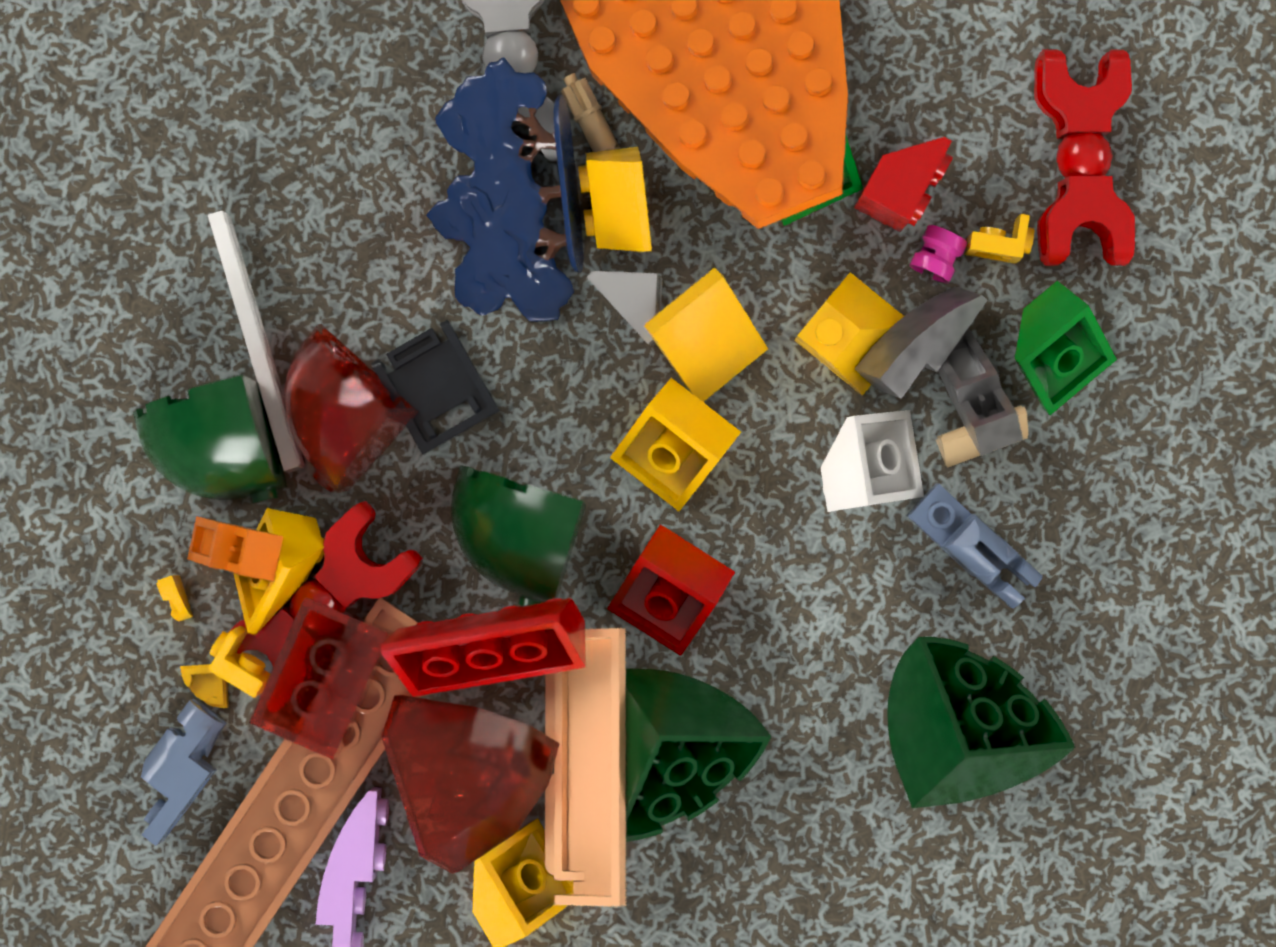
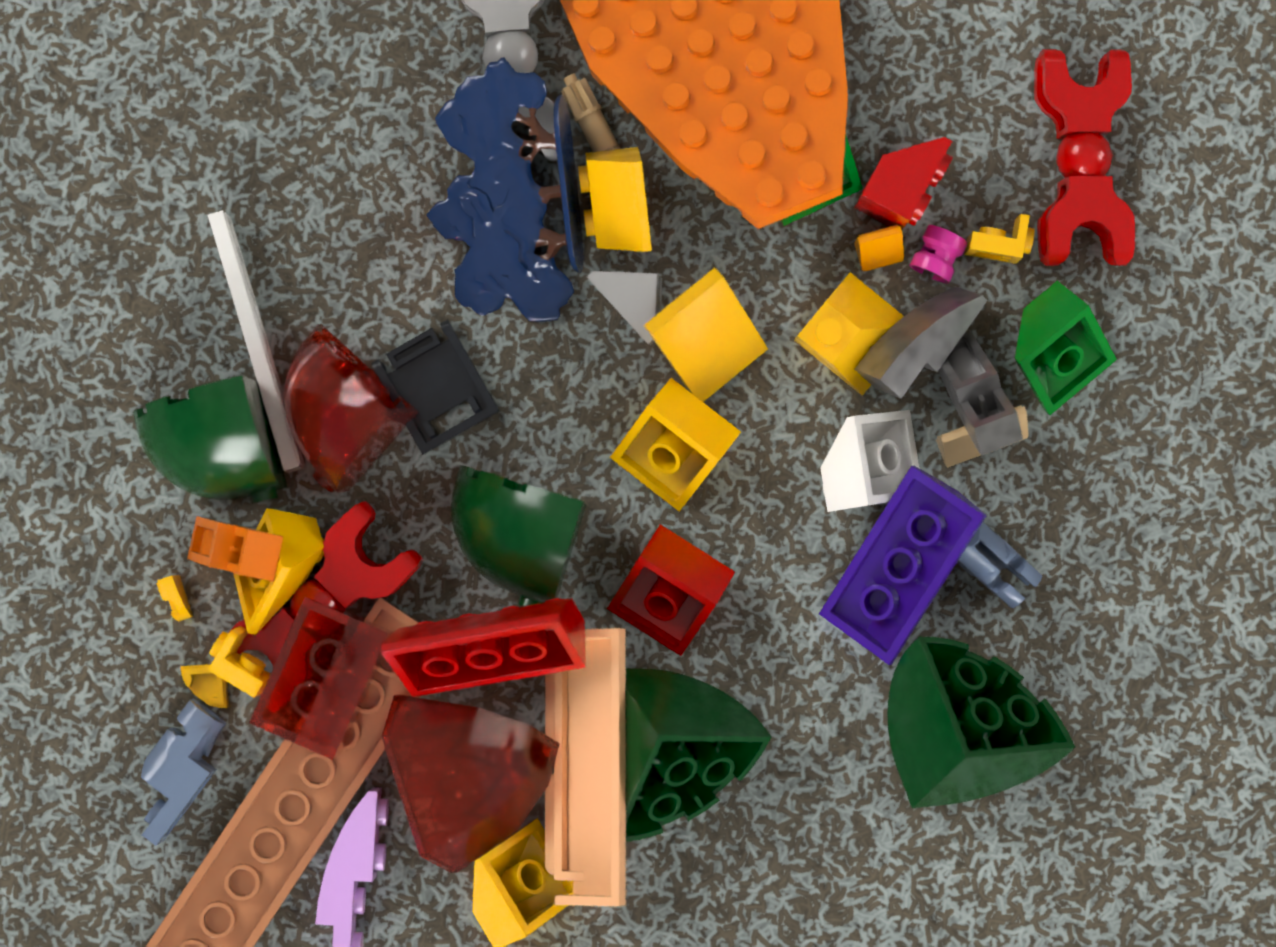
(880, 248): none -> light orange slope
(902, 564): none -> dark purple slope

